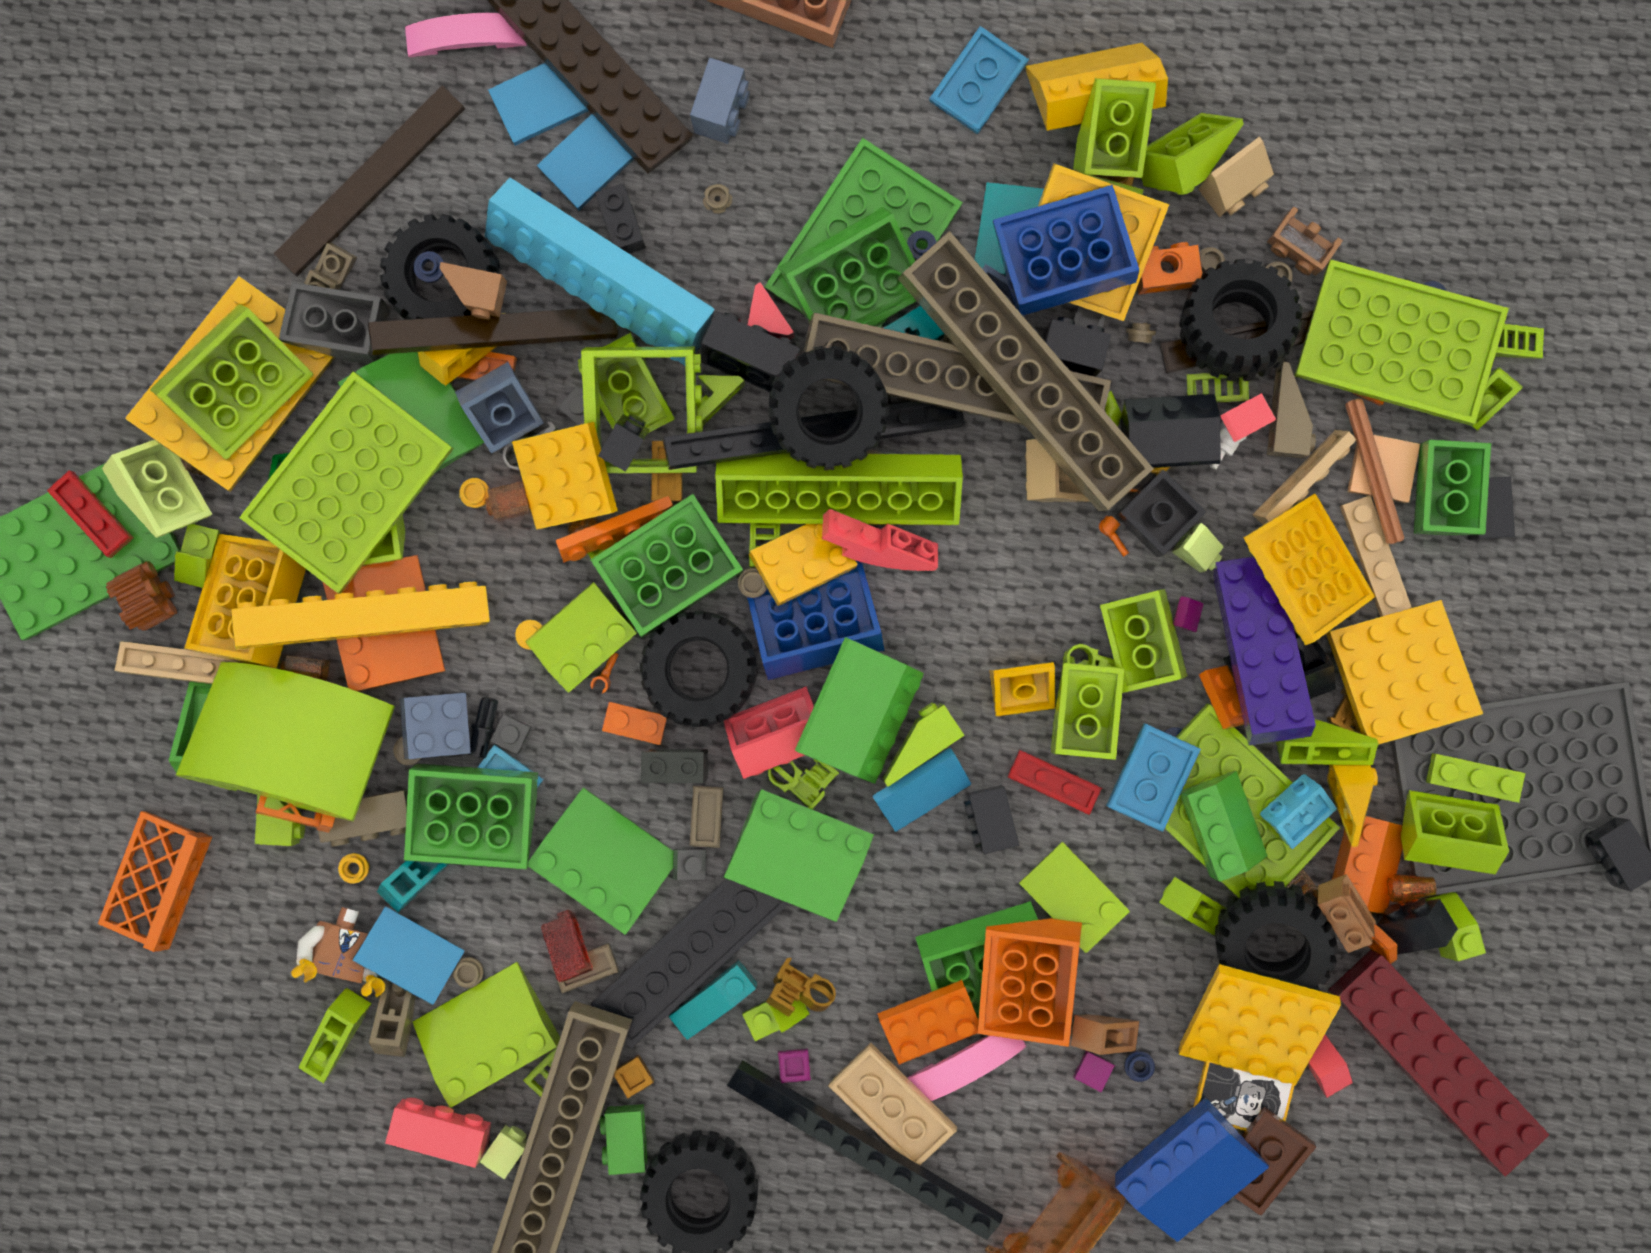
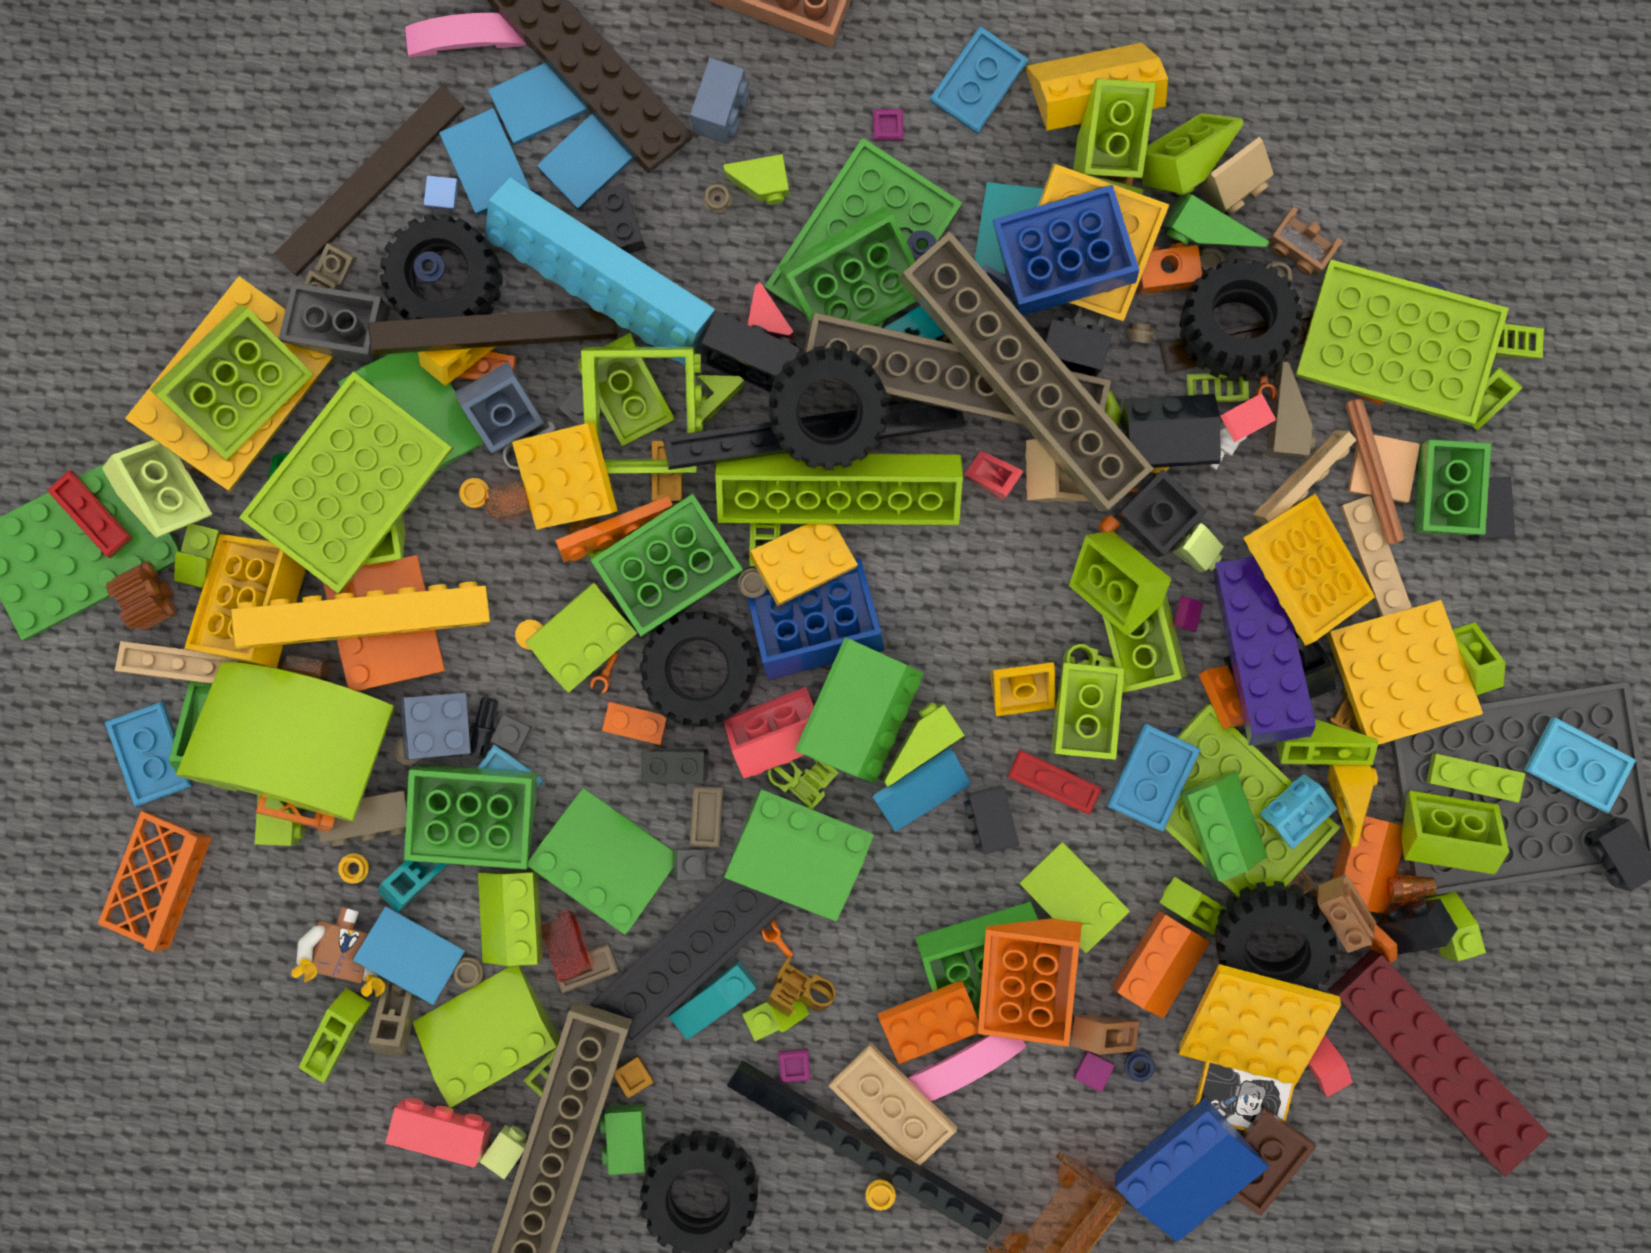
(143, 752): none -> dark azure tile
(441, 193): none -> light blue tile
(477, 289): medium nougat slope -> none
(482, 157): none -> dark azure tile
(510, 917): none -> lime slope
(624, 441): black brick -> none
(761, 178): none -> lime slope
(774, 936): none -> orange hand
(879, 547): coral slope -> none
(880, 1194): none -> yellow plate
(887, 124): none -> magenta tile
(993, 474): none -> coral slope
(1118, 581): none -> lime slope
(1160, 964): none -> orange slope
(1201, 223): none -> bright green slope
(1264, 382): none -> orange hand
(1481, 658): none -> lime slope
(1579, 765): none -> medium azure tile

